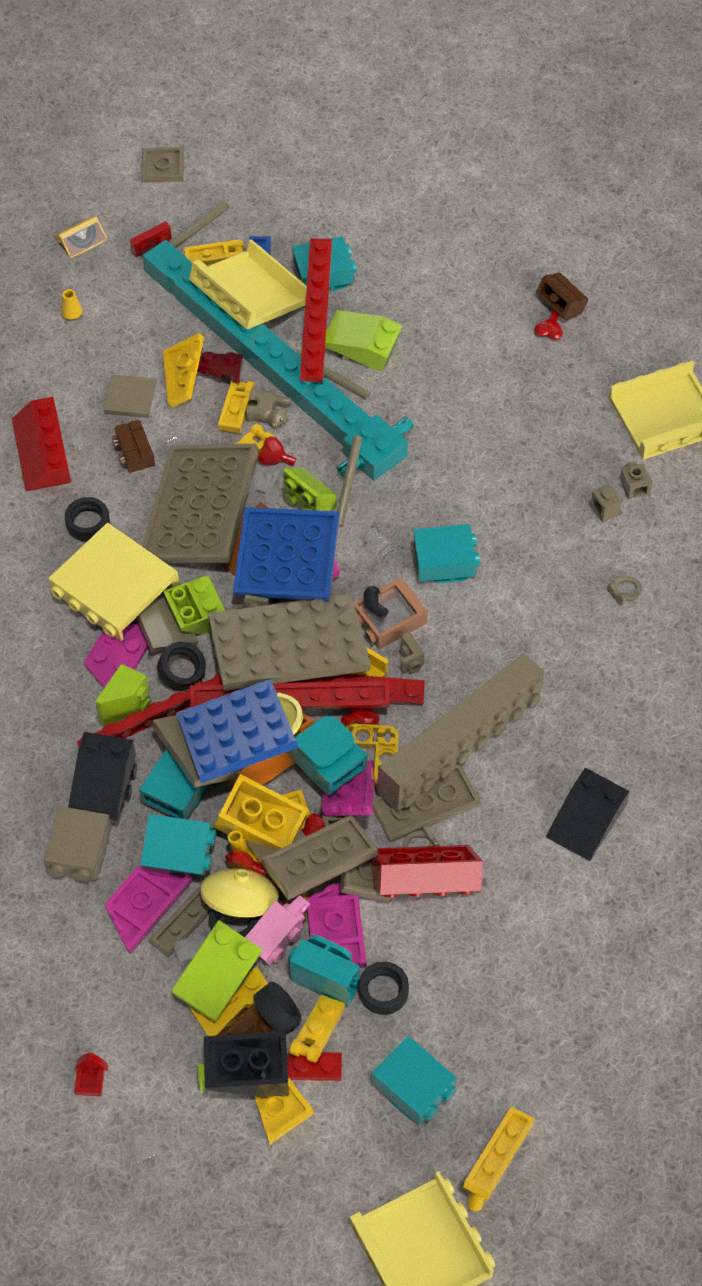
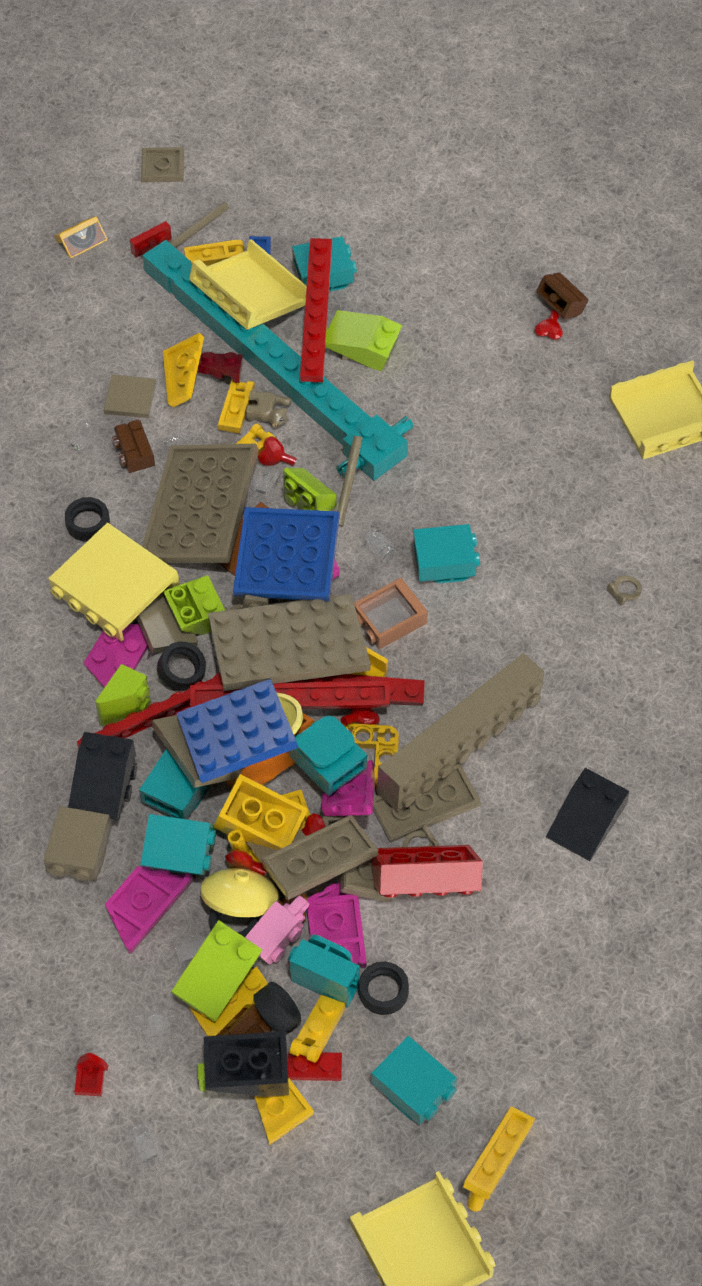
(40, 445): red slope -> none
(70, 307): yellow cone -> none
(181, 923): dark tan tile -> none
(340, 380): dark tan bar -> none
(372, 604): black arm -> none
(412, 654): dark tan bracket -> none
(609, 500): dark tan brick -> none
(635, 480): dark tan brick -> none

